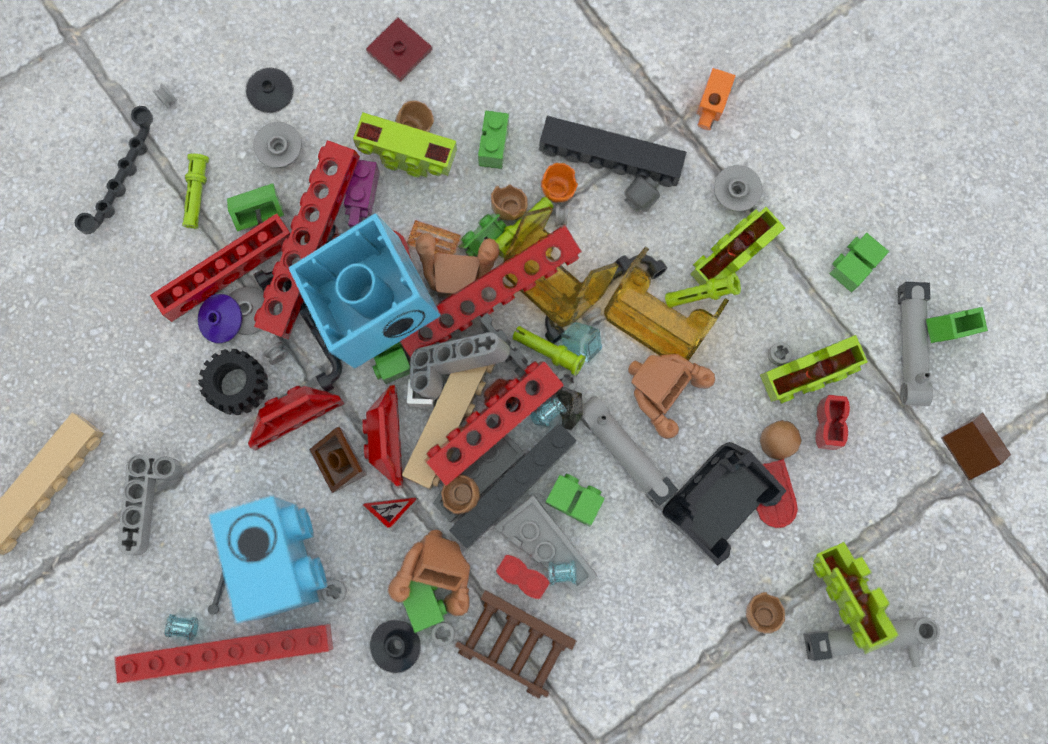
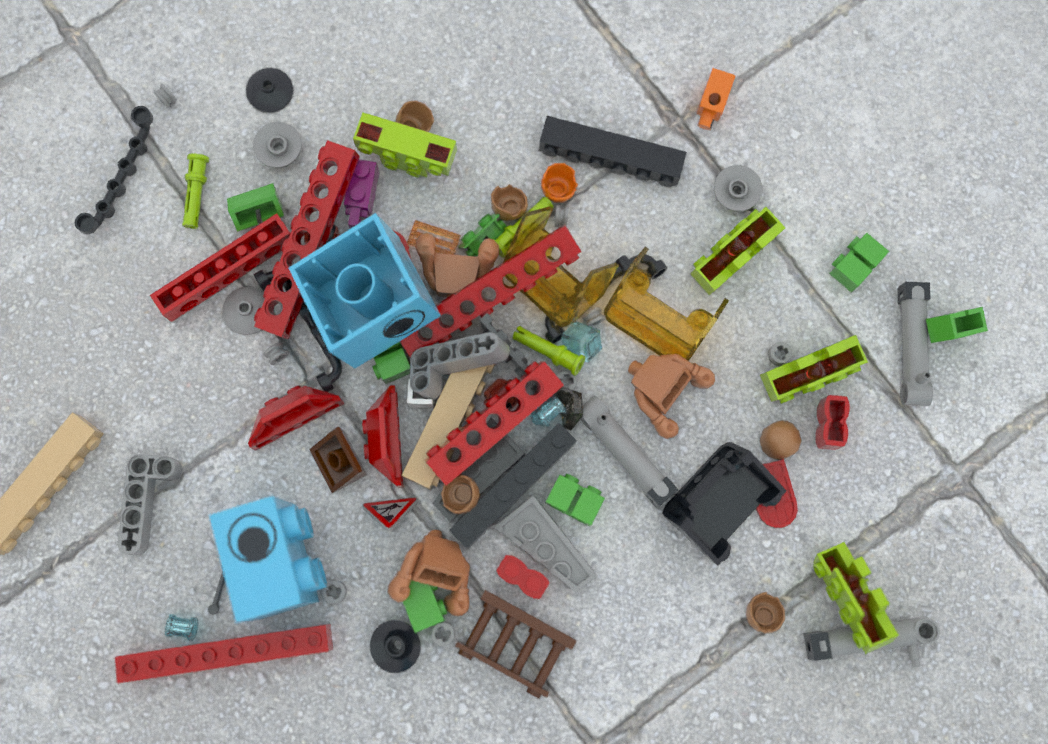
(219, 368): black tyre -> none
(227, 322): dark purple dish -> none
(399, 49): dark red plate -> none
(493, 139): bright green piece -> none
(562, 572): clear light blue bush -> none
(642, 194): dark grey head -> none
(712, 289): lime pin -> none
(976, 446): reddish brown slope -> none

